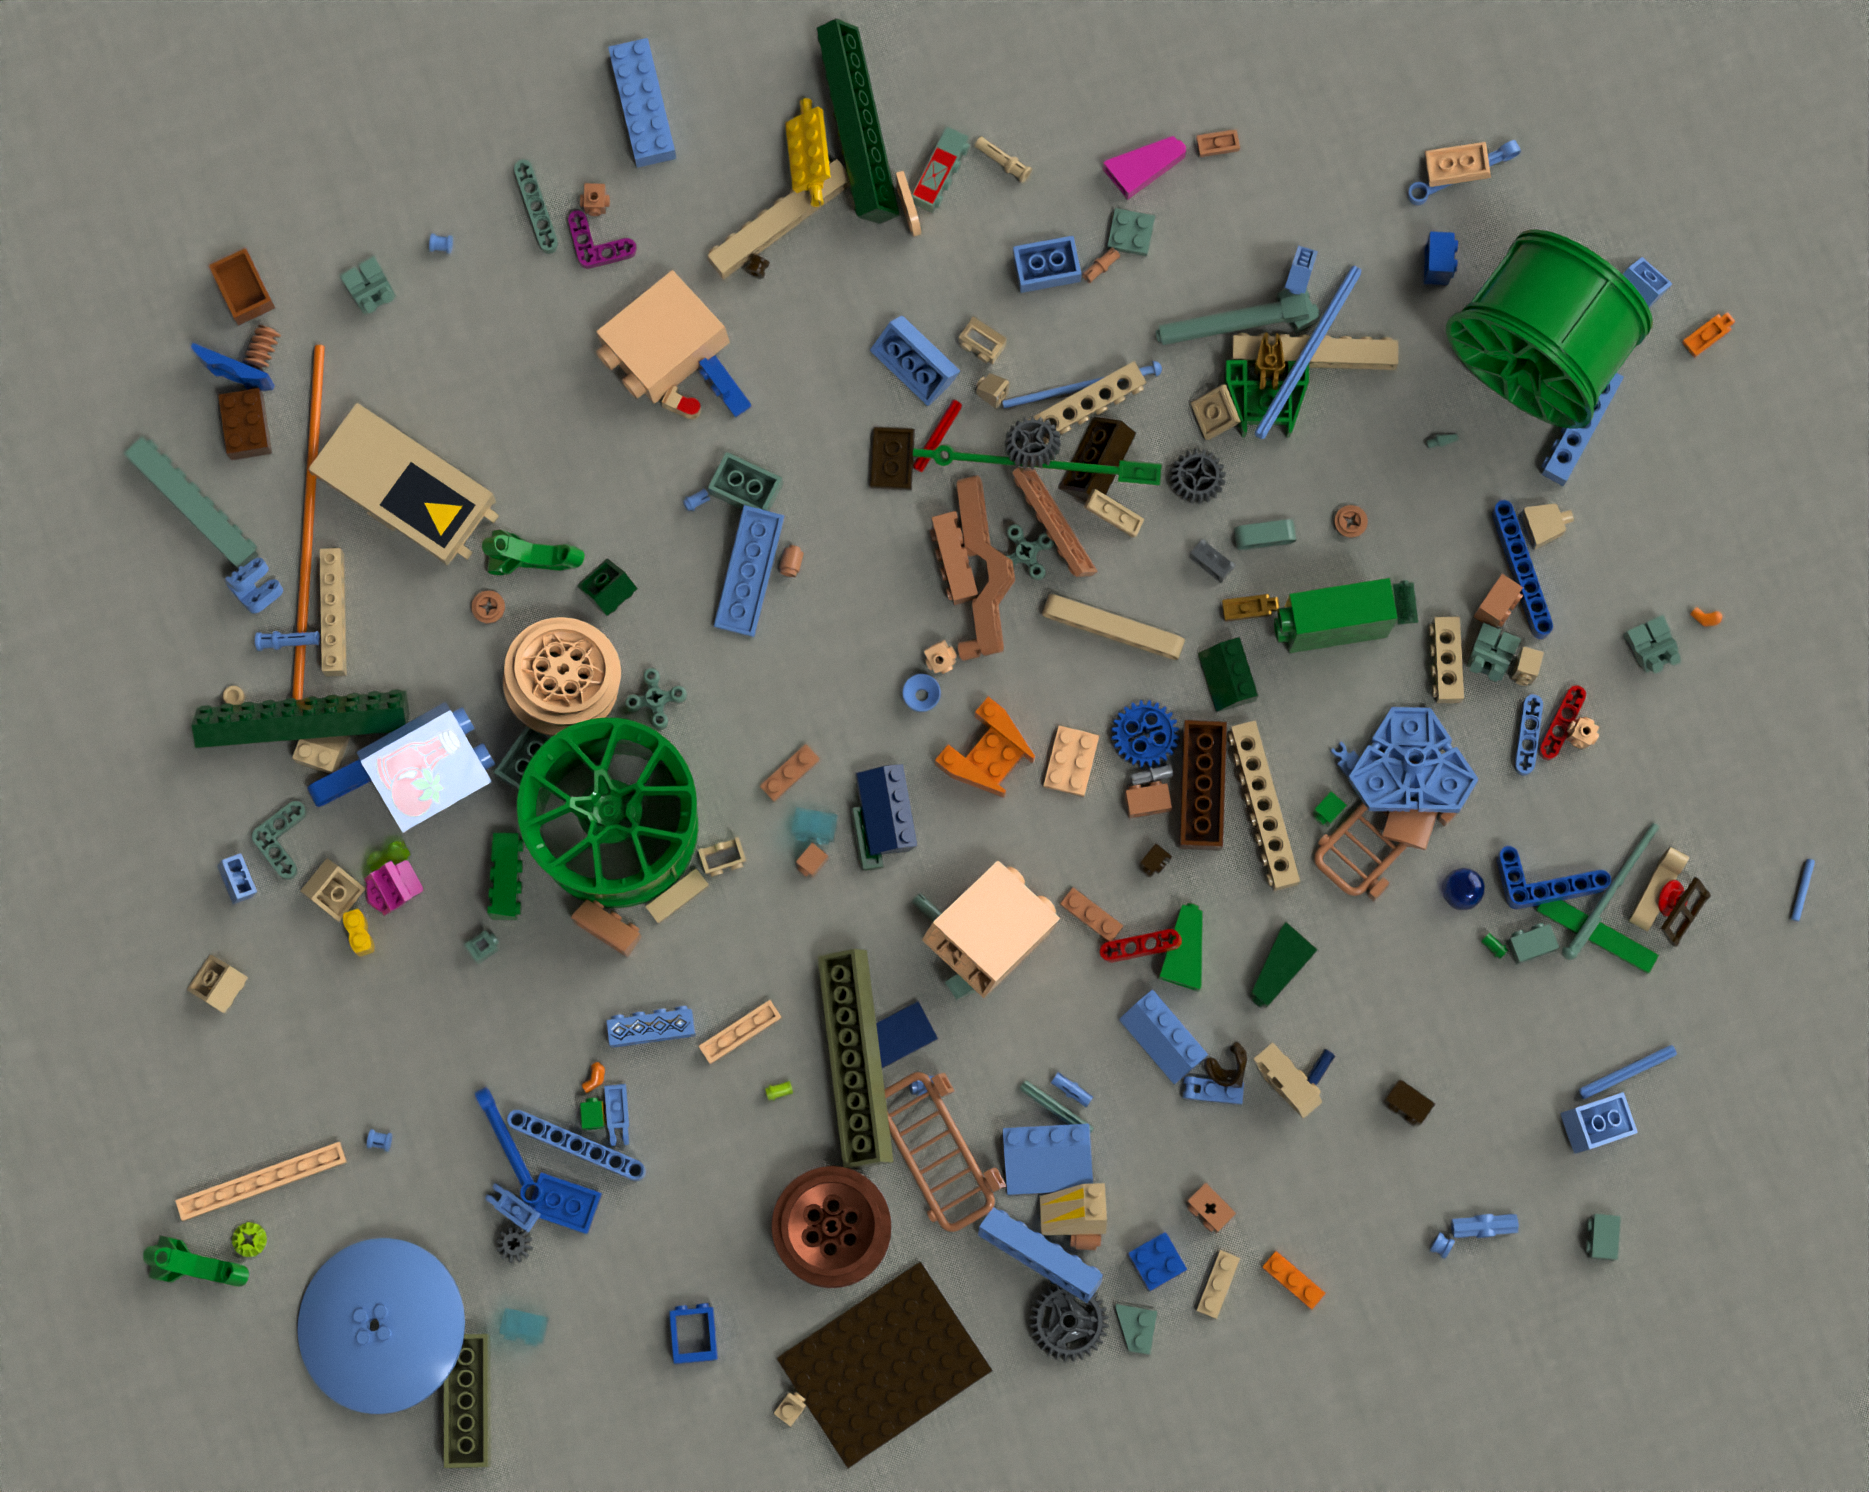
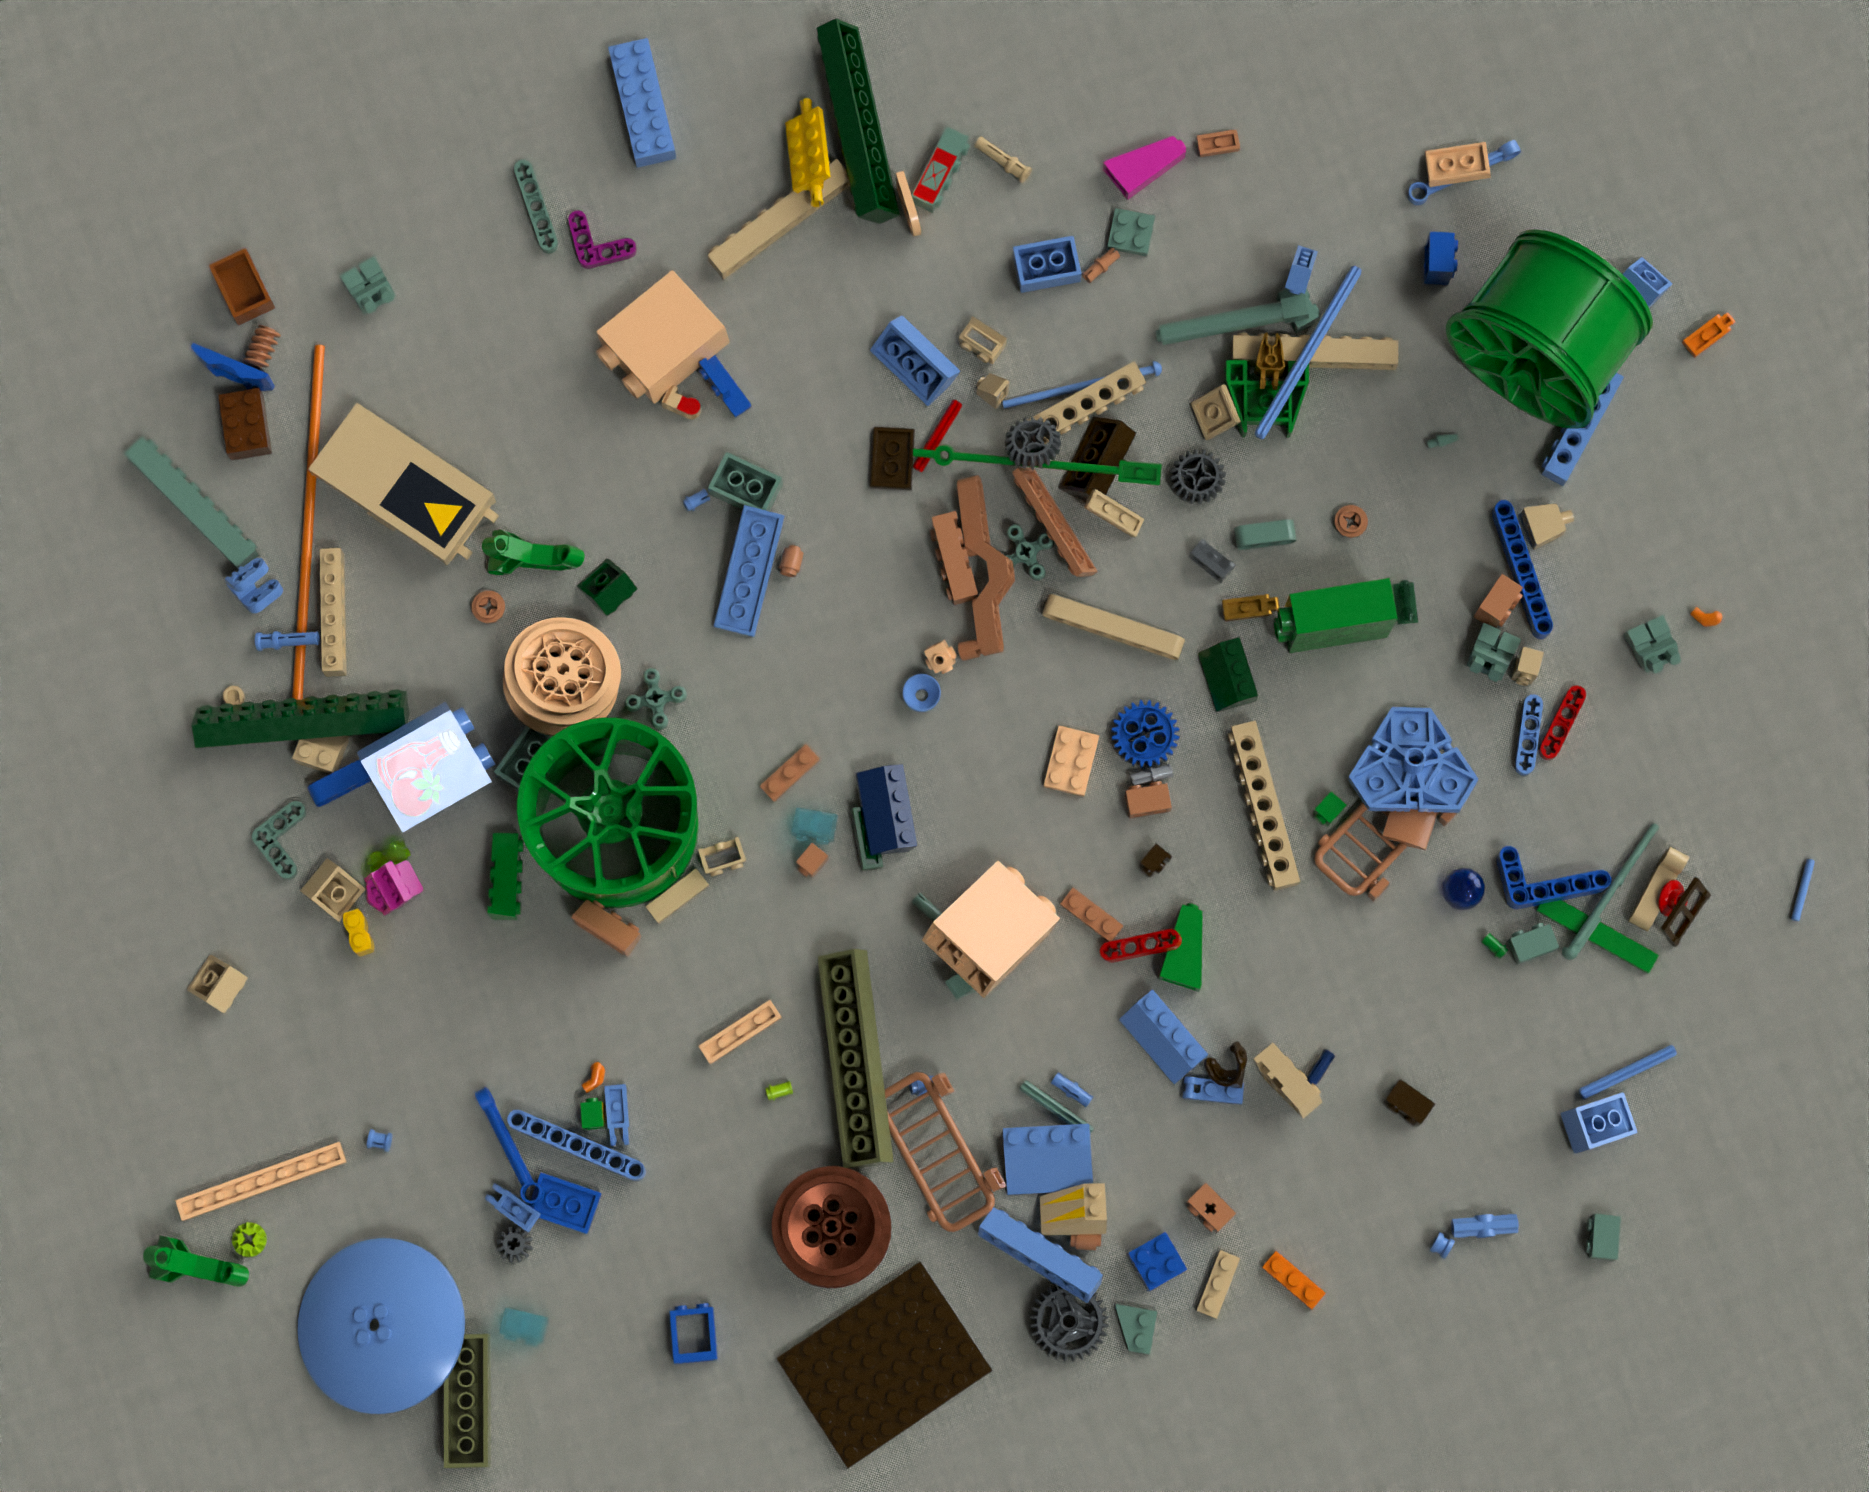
(237, 878): medium blue brick -> none
(441, 243): medium blue bush -> none
(482, 946): sand green window -> none
(594, 199): nougat brick -> none
(650, 1027): medium blue brick -> none
(757, 266): dark brown wheel -> none
(790, 1408): tan bracket -> none
(904, 1034): dark blue tile -> none
(992, 756): orange wedge -> none
(1203, 785): reddish brown brick -> none
(1283, 963): dark green slope -> none
(1348, 761): medium blue plate -> none
(1451, 628): tan brick -> none
(1576, 734): light nougat brick -> none

